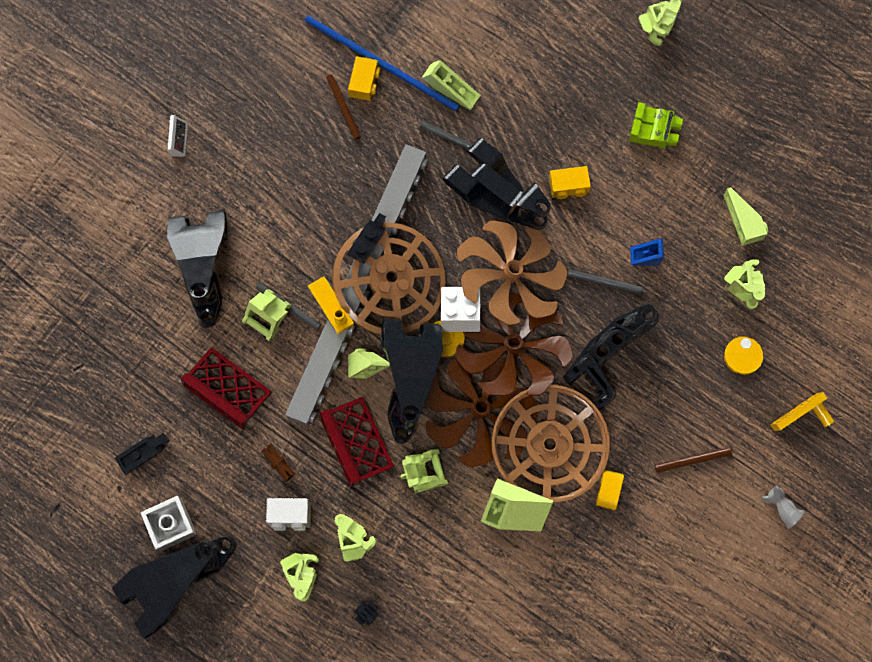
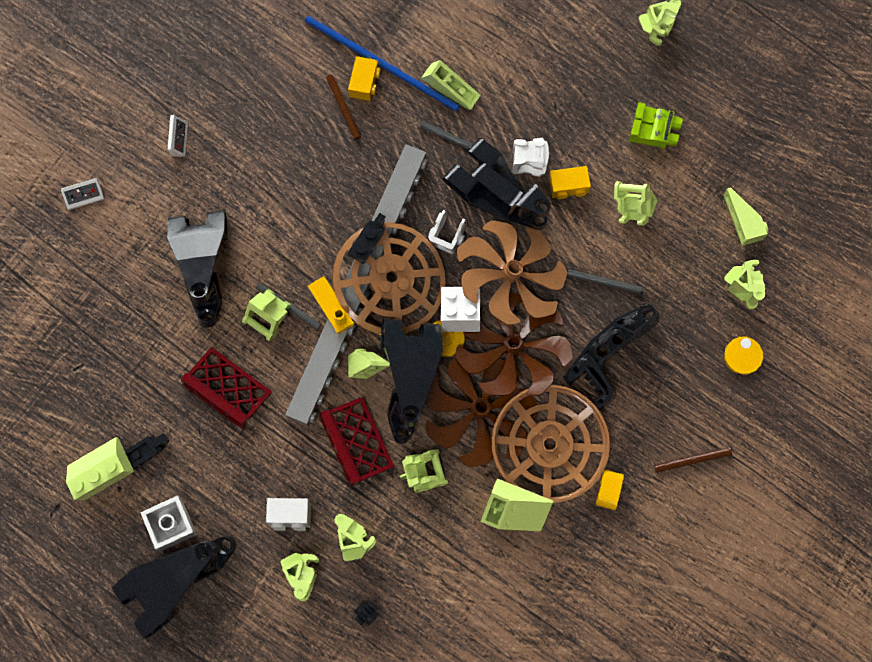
(82, 194): none -> slope
(98, 470): none -> yellowish green slope
(278, 463): reddish brown pin -> none
(441, 244): none -> white piece
(530, 156): none -> white piece
(634, 205): none -> yellowish green piece
(648, 253): blue slope -> none
(786, 508): light grey animal -> none
(814, 403): yellow piece -> none

